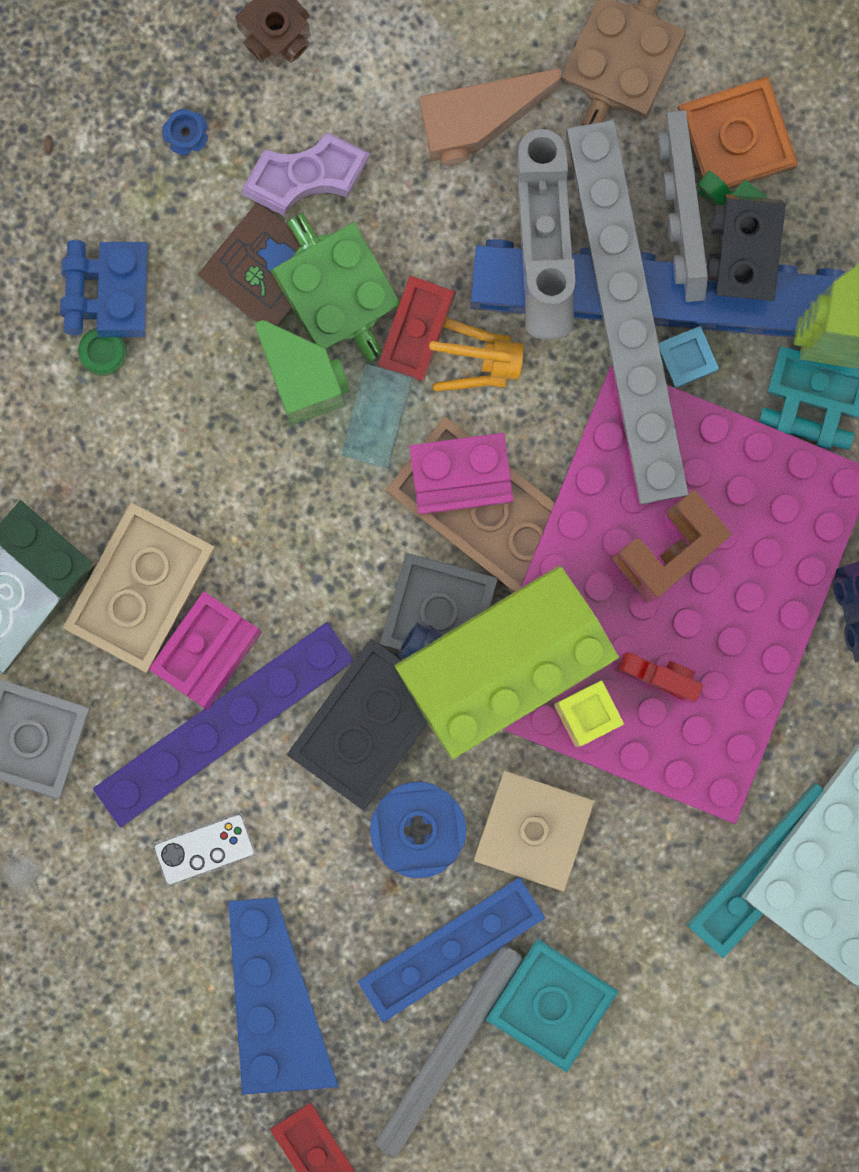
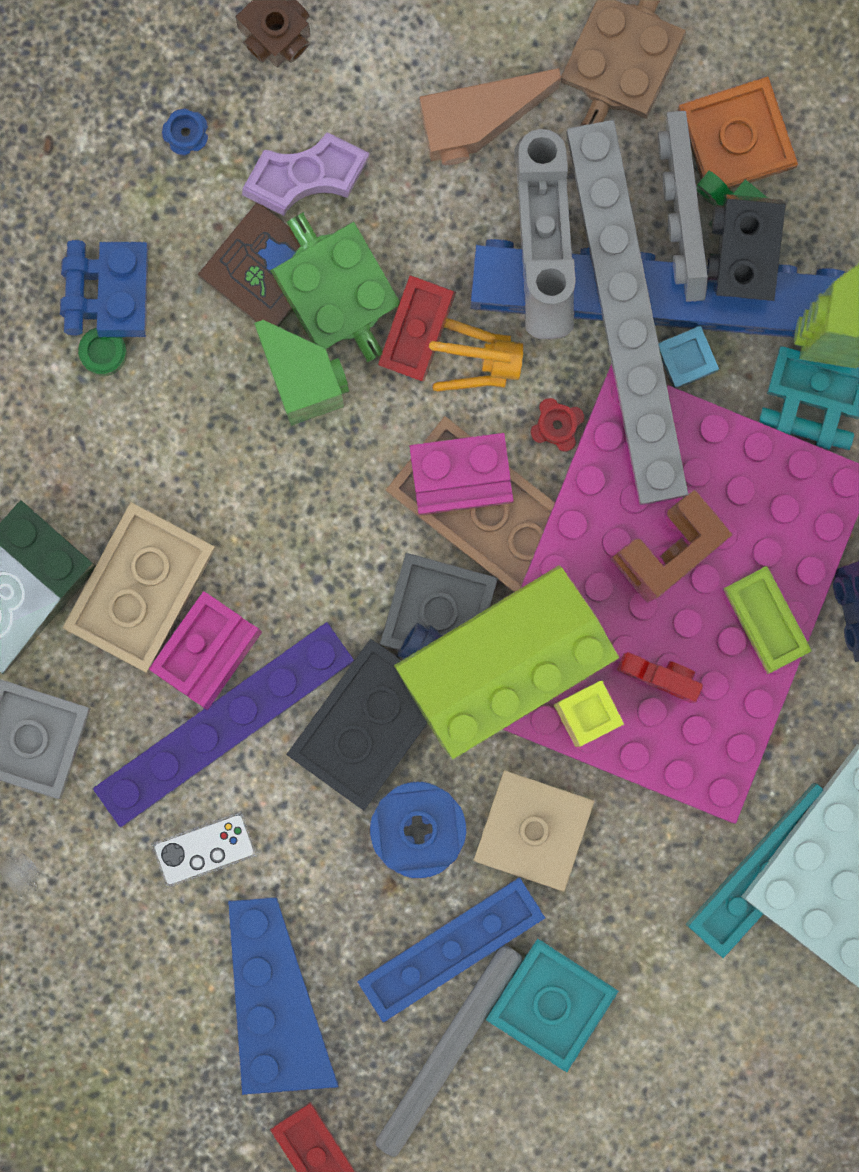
(377, 415): clear light blue plate -> none
(551, 412): none -> red plate
(767, 620): none -> lime tile

